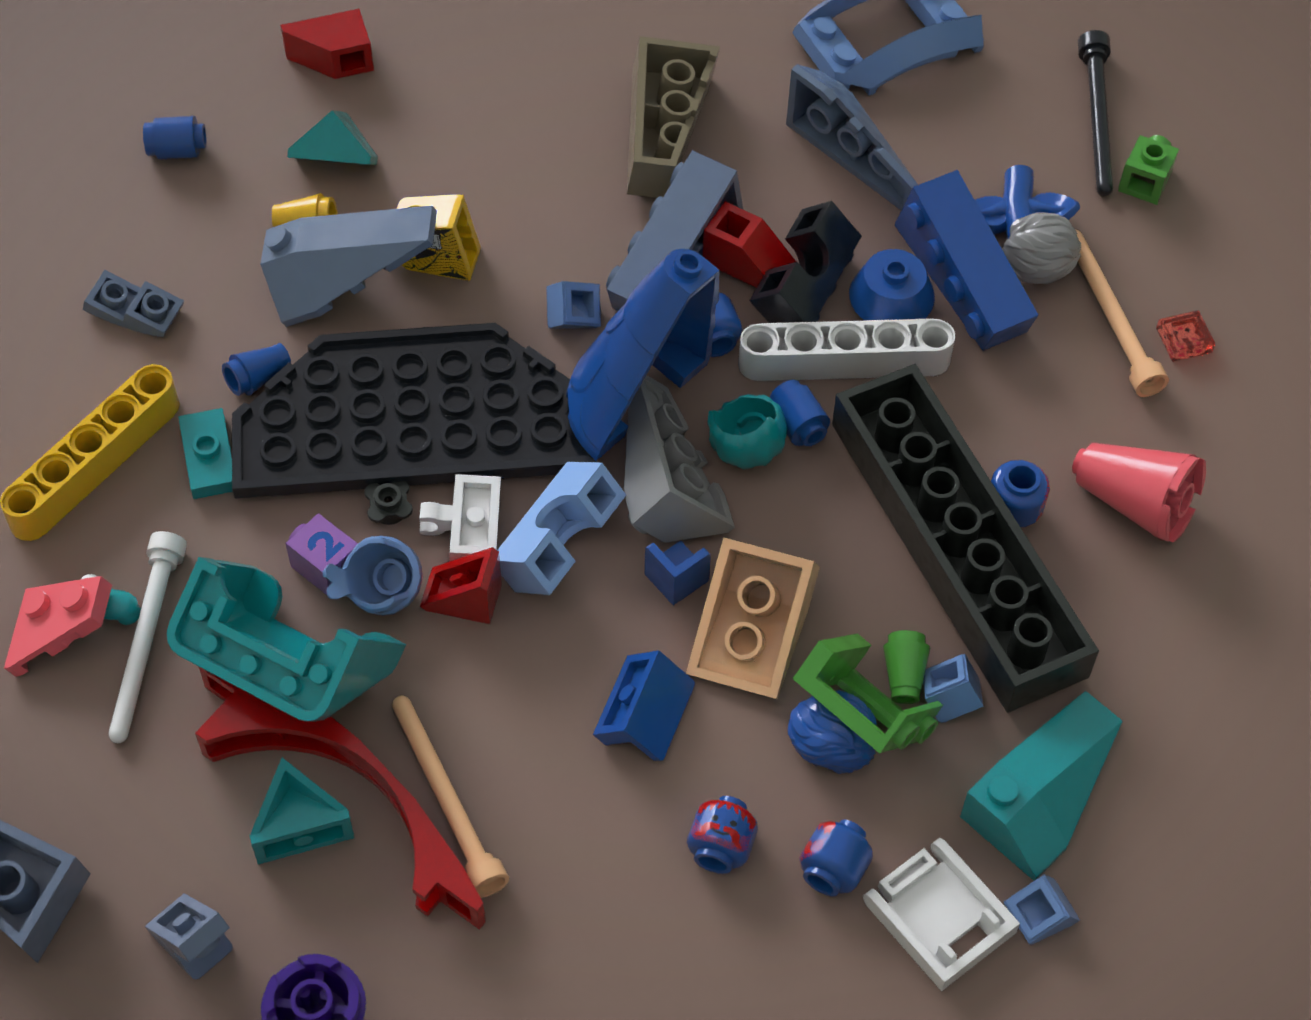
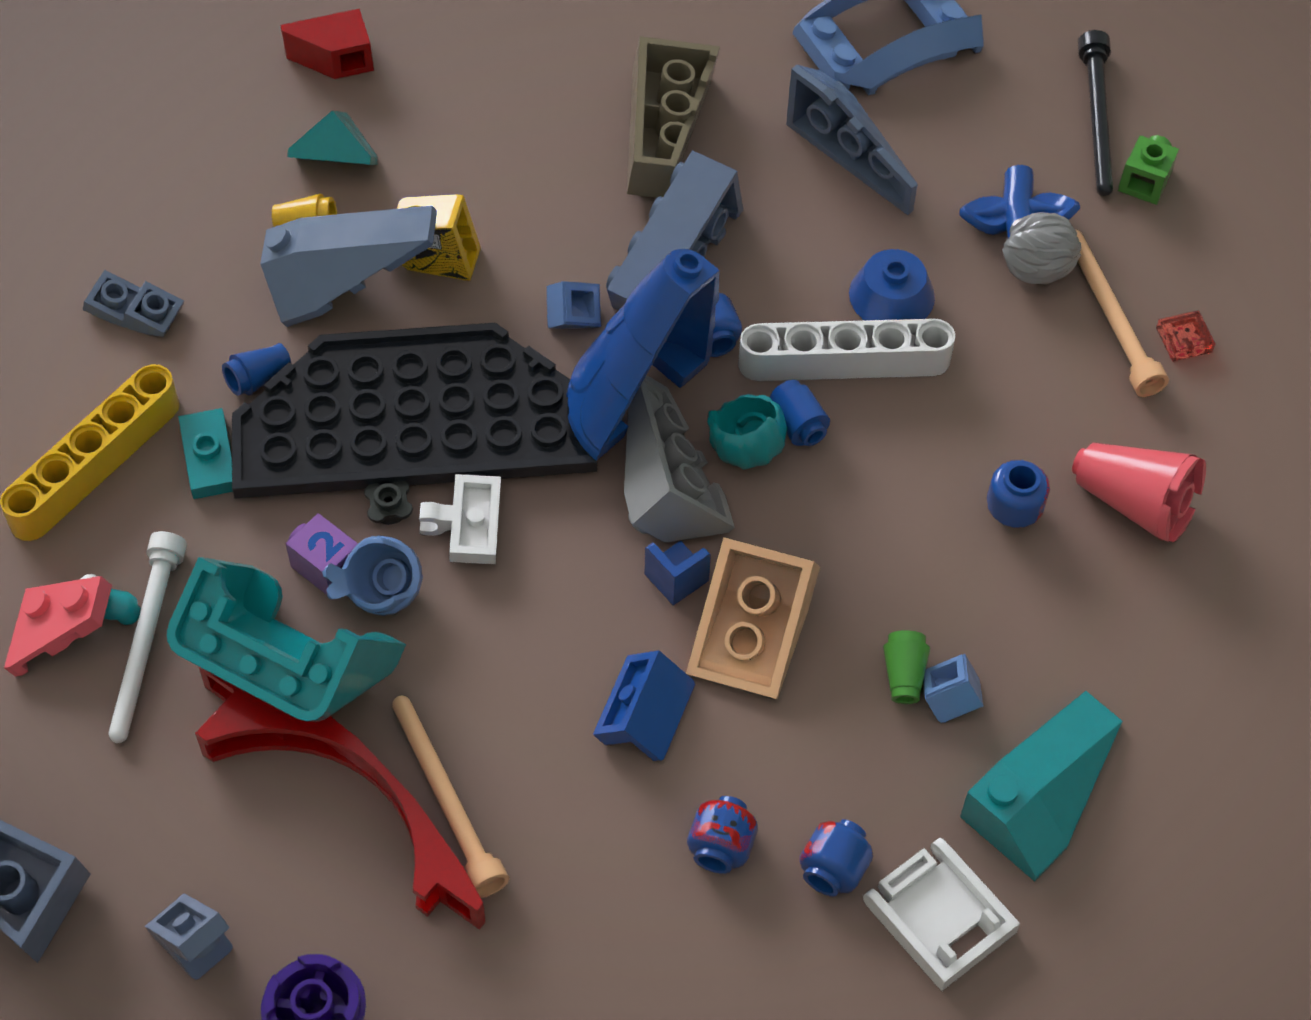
(174, 137): blue brick -> none
(297, 817): teal slope -> none
(465, 587): red slope -> none
(576, 499): light blue arch -> none
(743, 245): red slope -> none
(824, 246): black arch -> none
(826, 739): blue hair -> none
(834, 663): bright green panel -> none
(964, 538): pearl dark grey brick -> none
(965, 260): blue wedge -> none
(1041, 909): medium blue slope -> none

